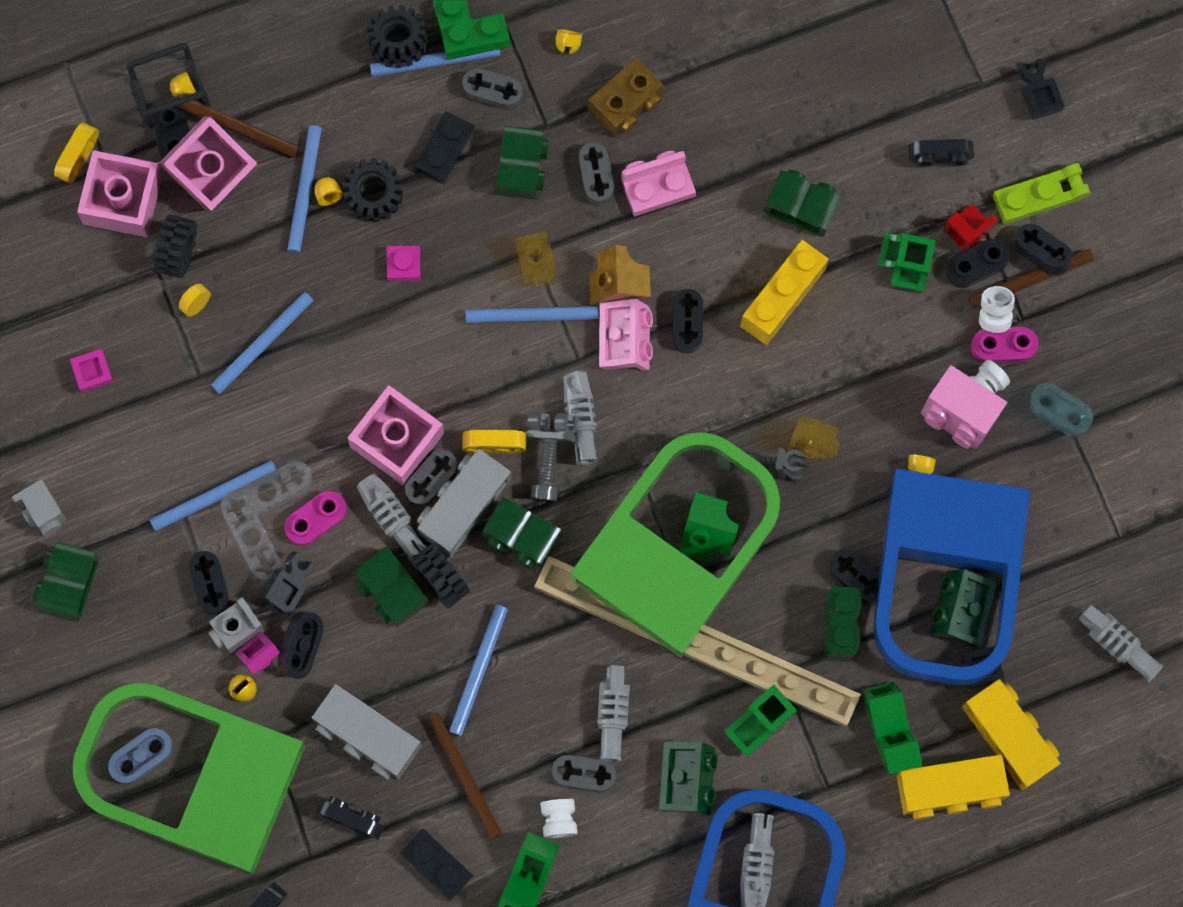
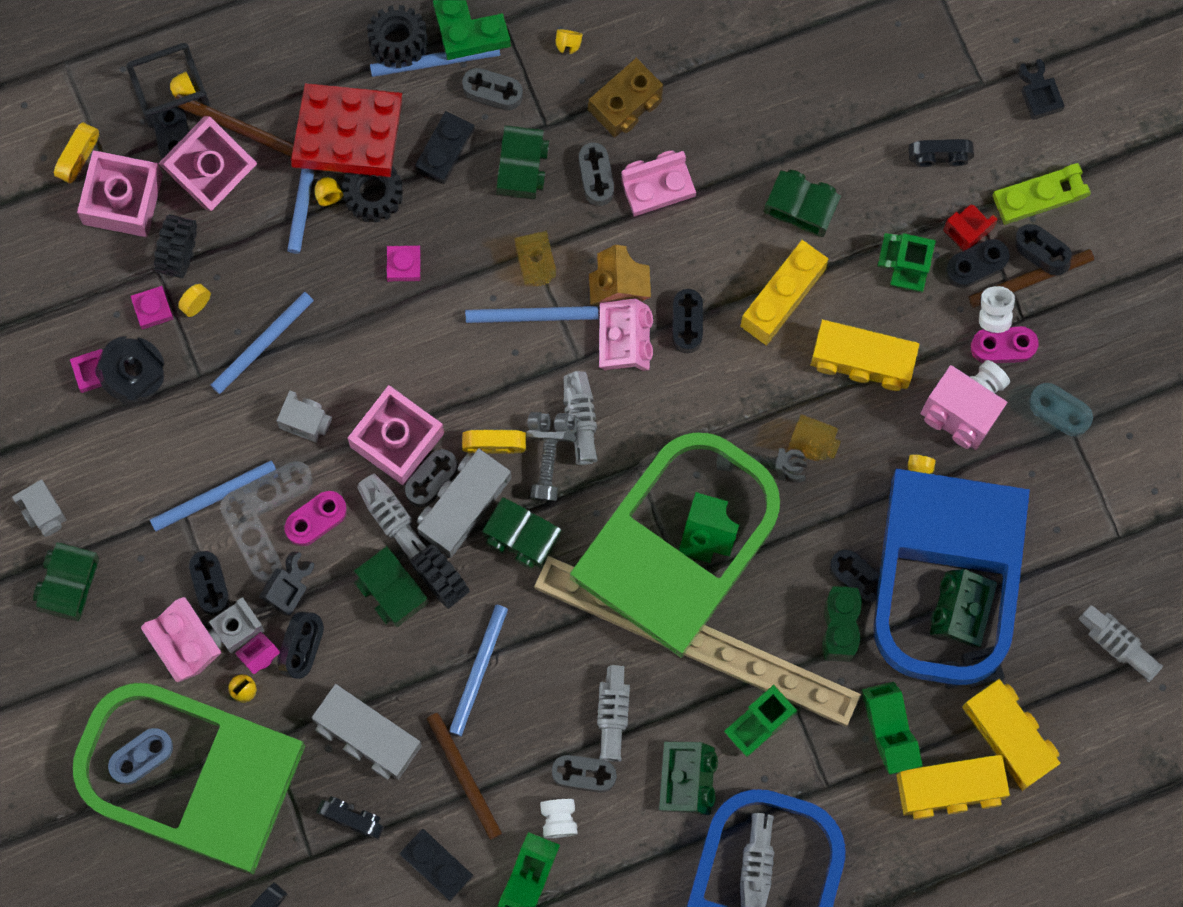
(127, 387): none -> black plate
(152, 307): none -> dark pink plate
(181, 640): none -> bright pink bracket
(303, 418): none -> light grey brick
(347, 130): none -> red plate
(864, 355): none -> yellow brick

